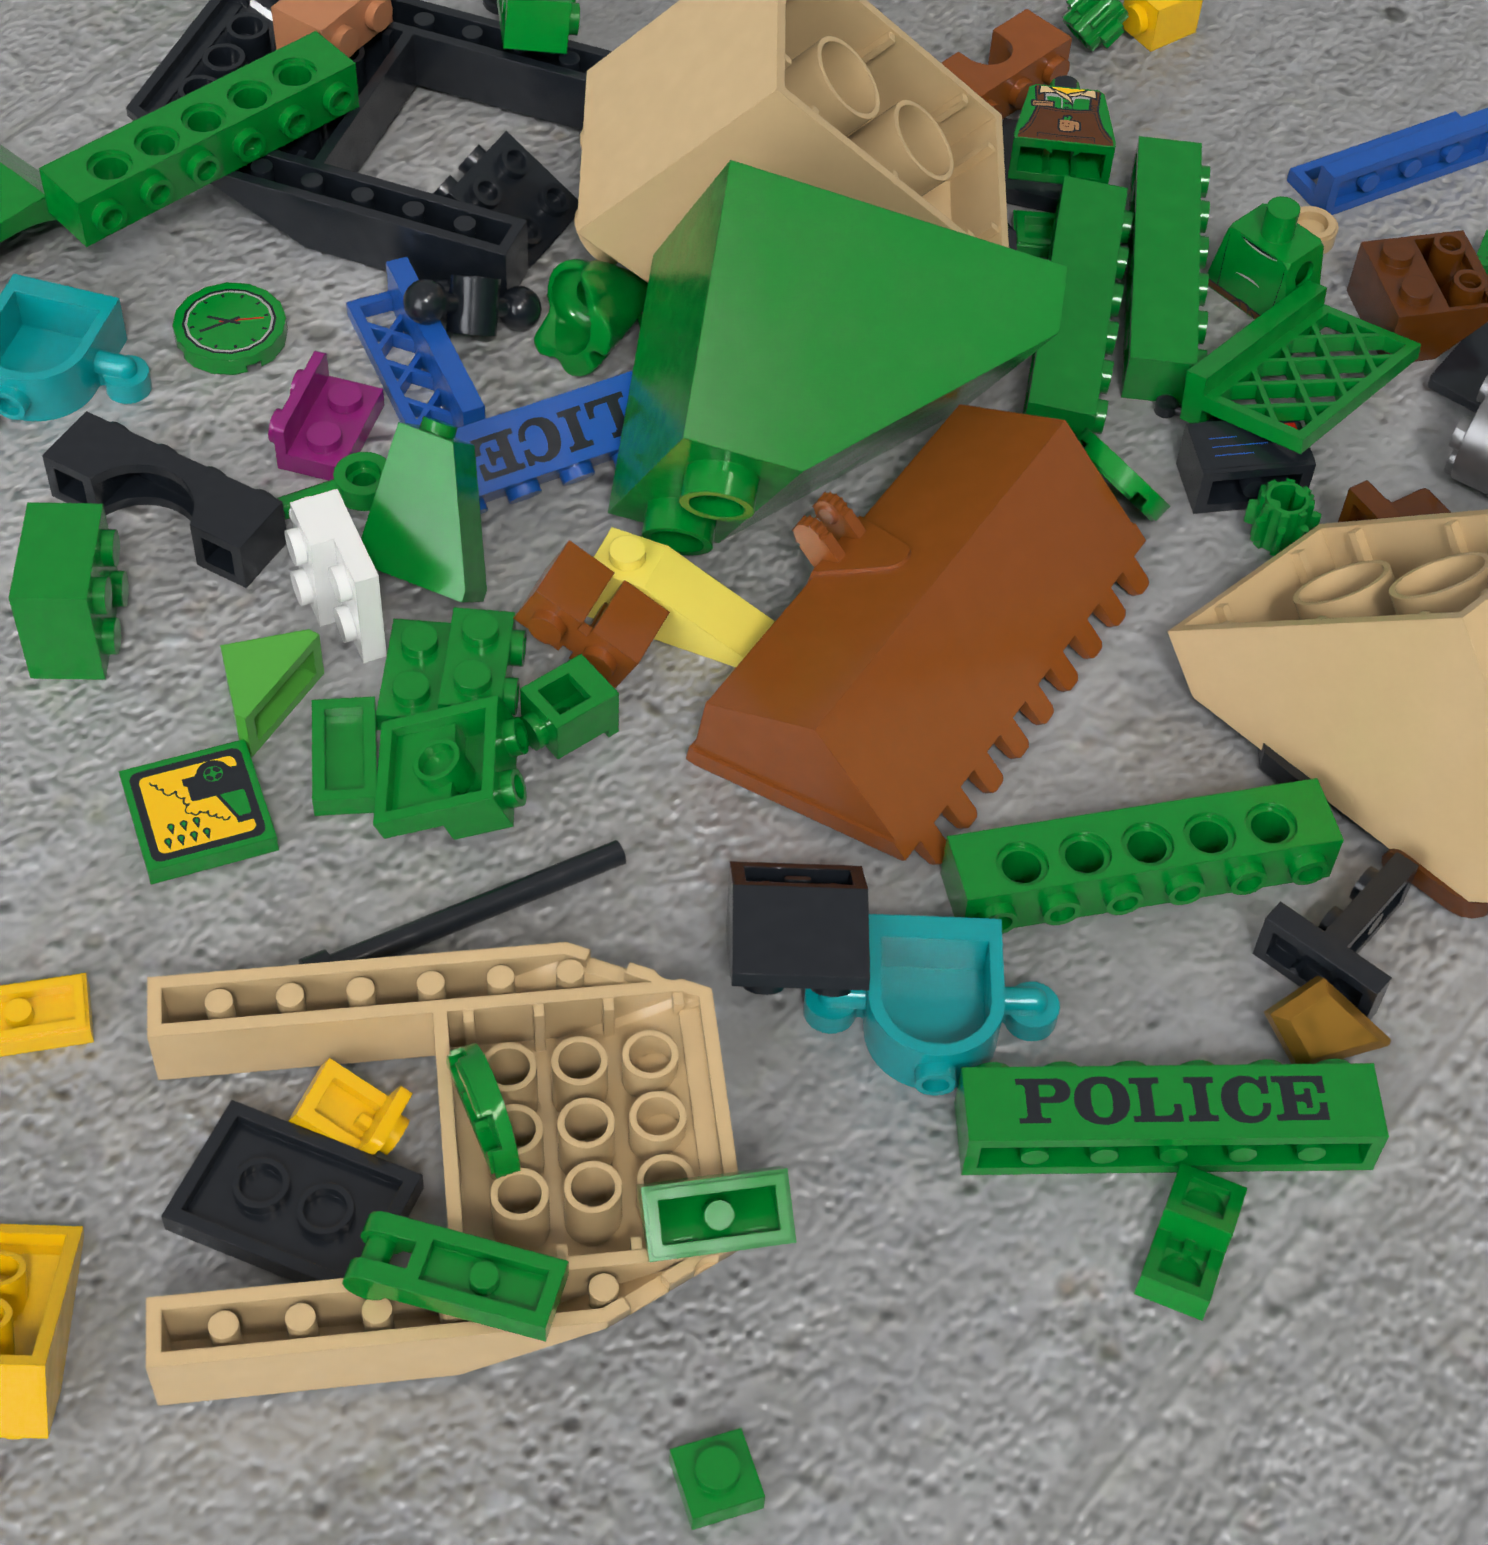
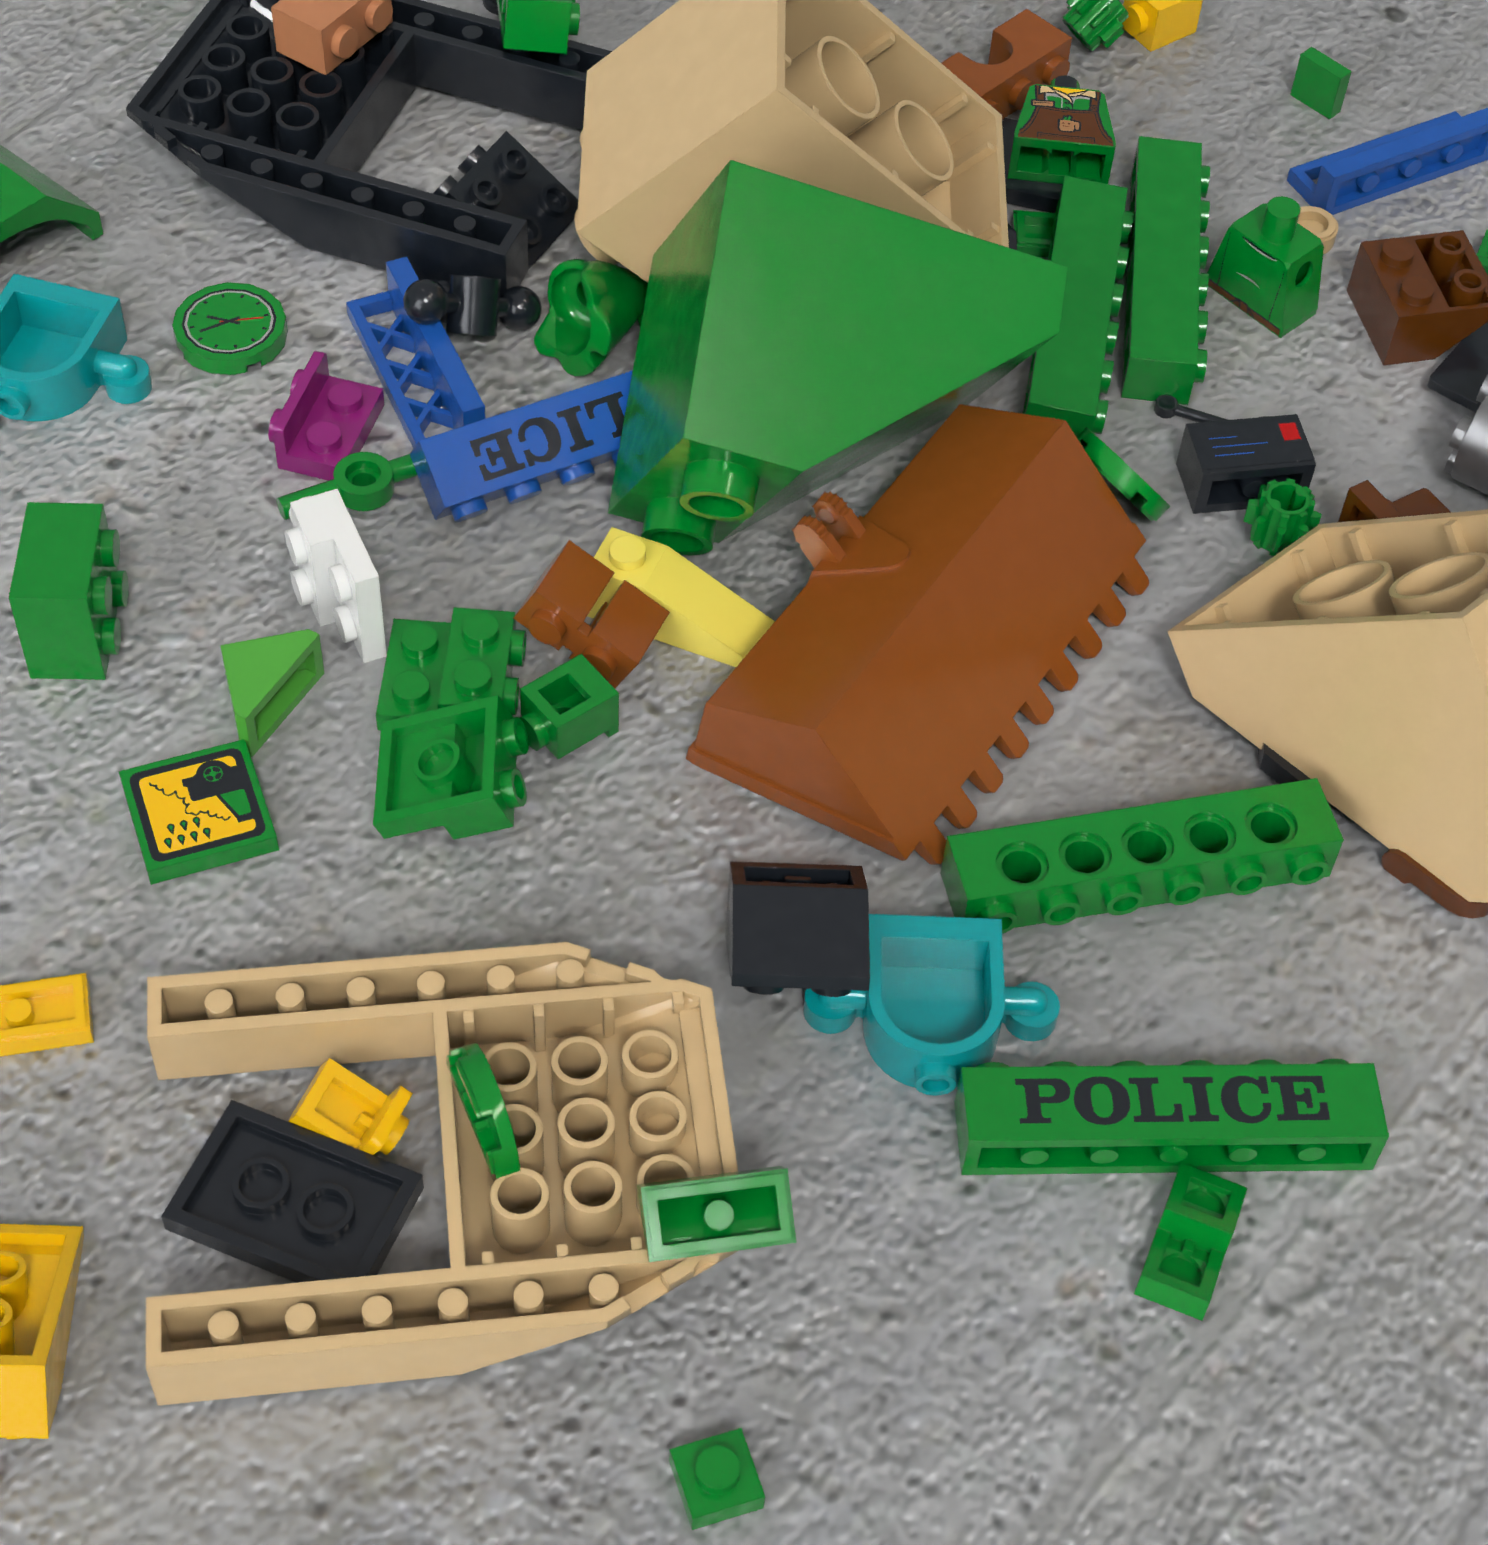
(199, 138): green brick -> none
(231, 524): black arch -> none
(344, 755): green tile -> none
(428, 513): slope -> none
(458, 1275): green plate -> none
(480, 906): black bar -> none
(1267, 350): green fence -> none
(1320, 82): none -> green tile
(1322, 1025): pearl gold piece -> none
(1332, 948): black bracket -> none

